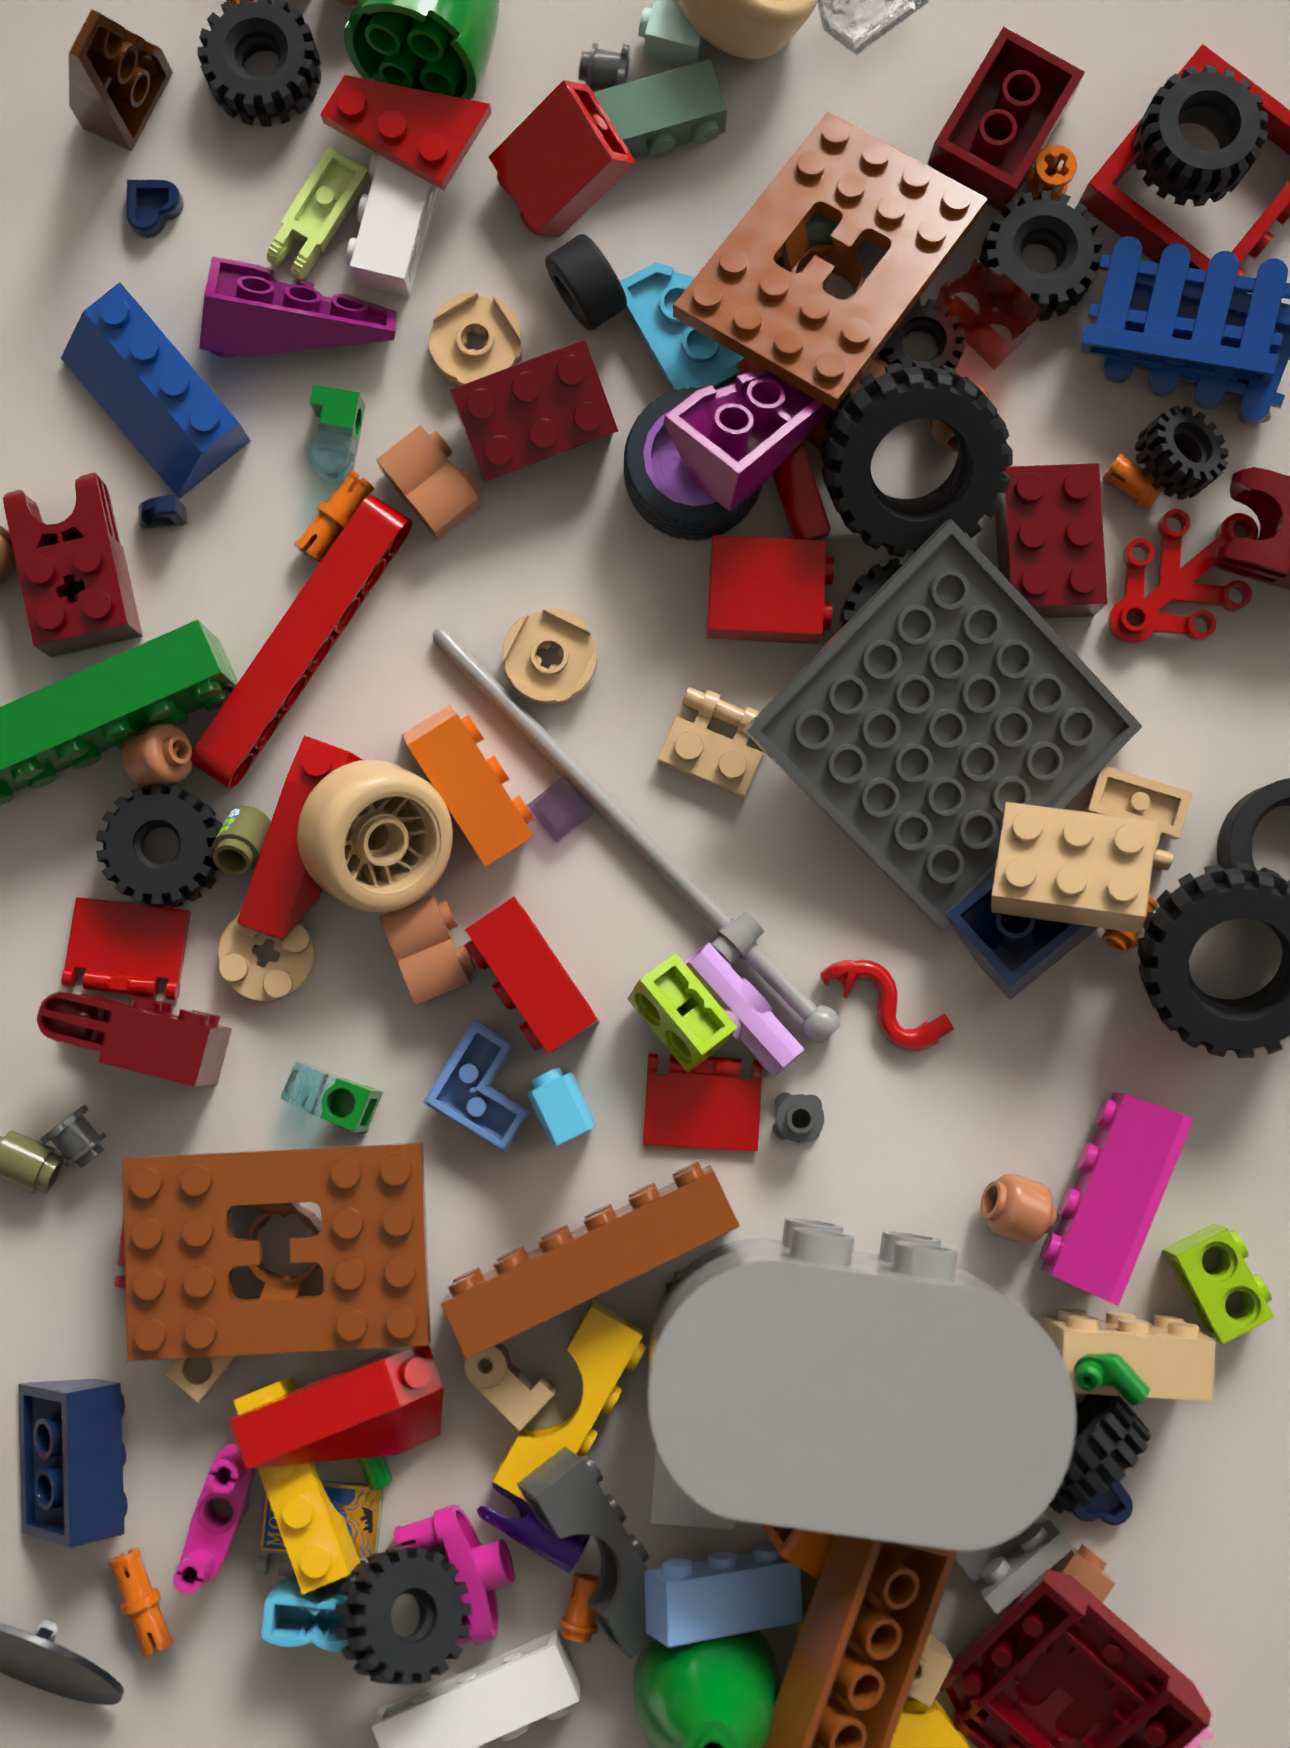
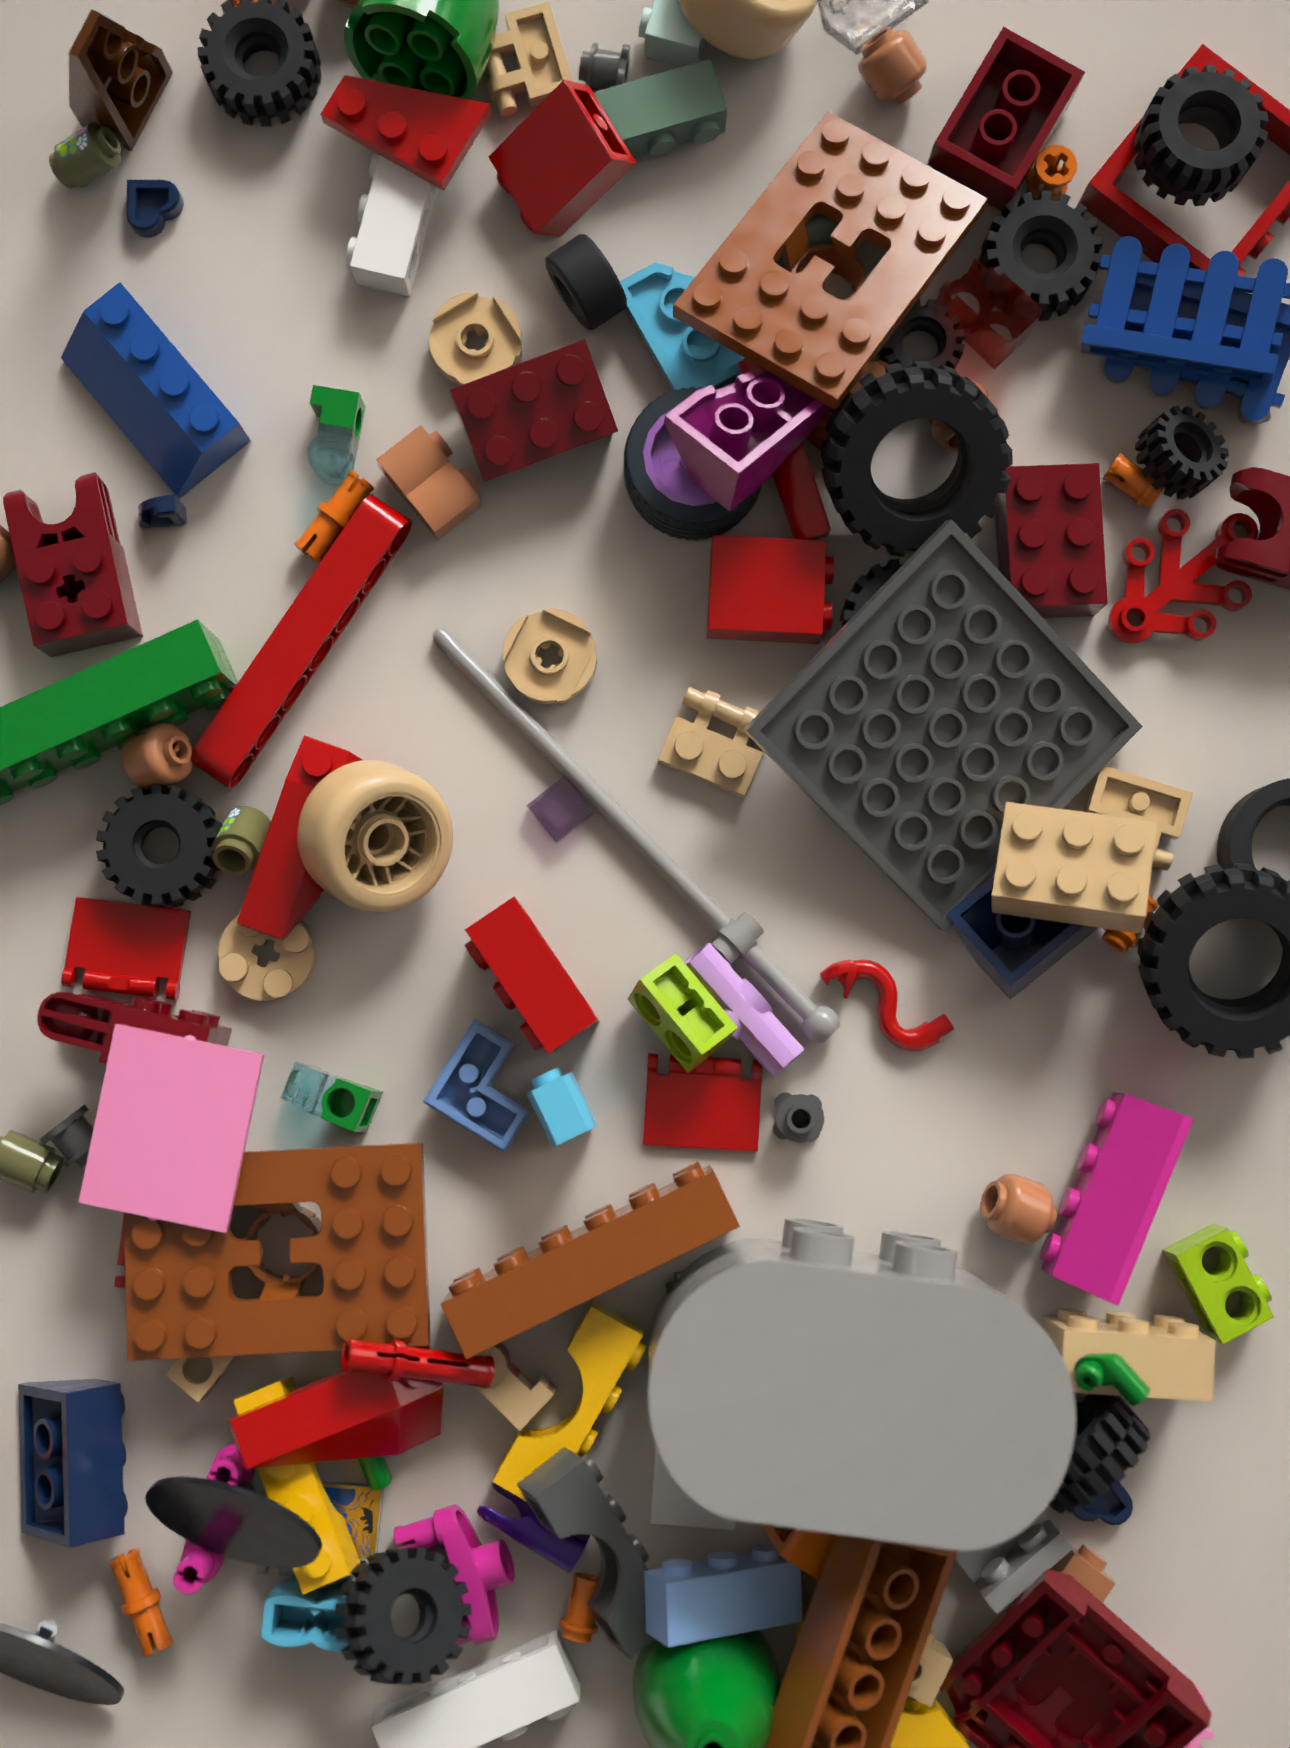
(85, 155): none -> olive brick
(171, 1128): none -> bright pink piece
(234, 1521): none -> black shield
(259, 316): magenta wedge -> none
(318, 211): yellowish green hinge -> none
(398, 1361): none -> red pin
(427, 950): nougat brick -> none
(470, 784): orange wedge -> none
(539, 57): none -> tan plate
(892, 65): none -> nougat head

